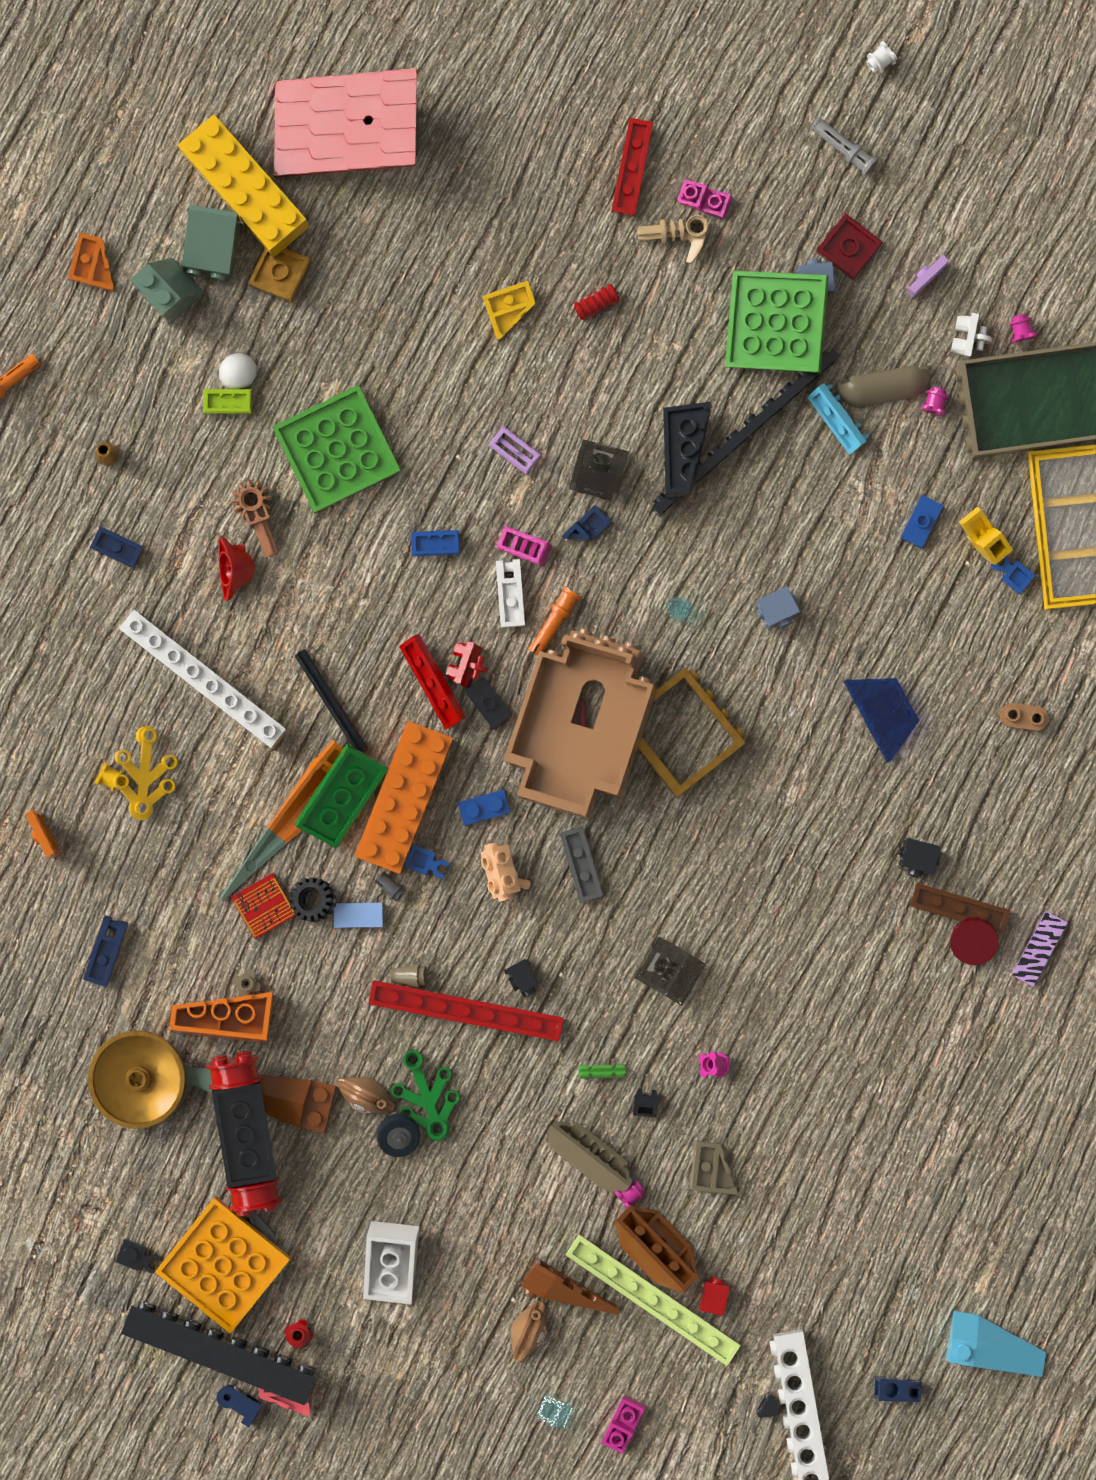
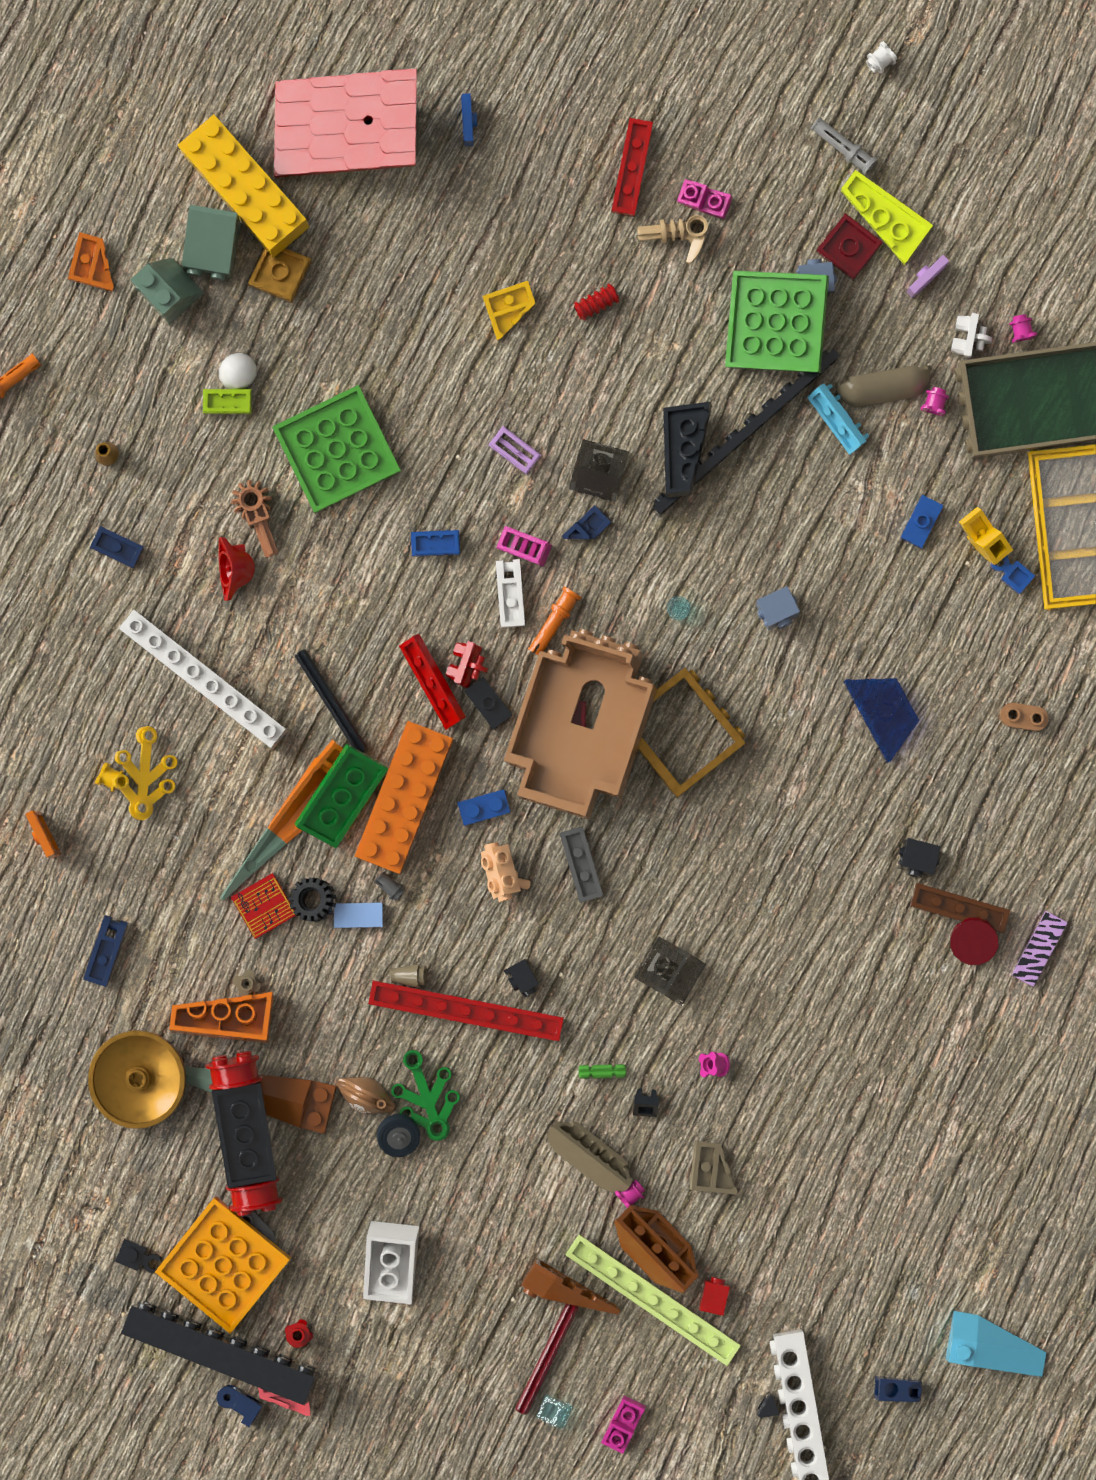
(422, 861): blue plate -> none
(469, 119): none -> blue plate
(529, 1330): medium nougat hat -> none
(546, 1359): none -> dark red axle
(889, 218): none -> neon yellow wing

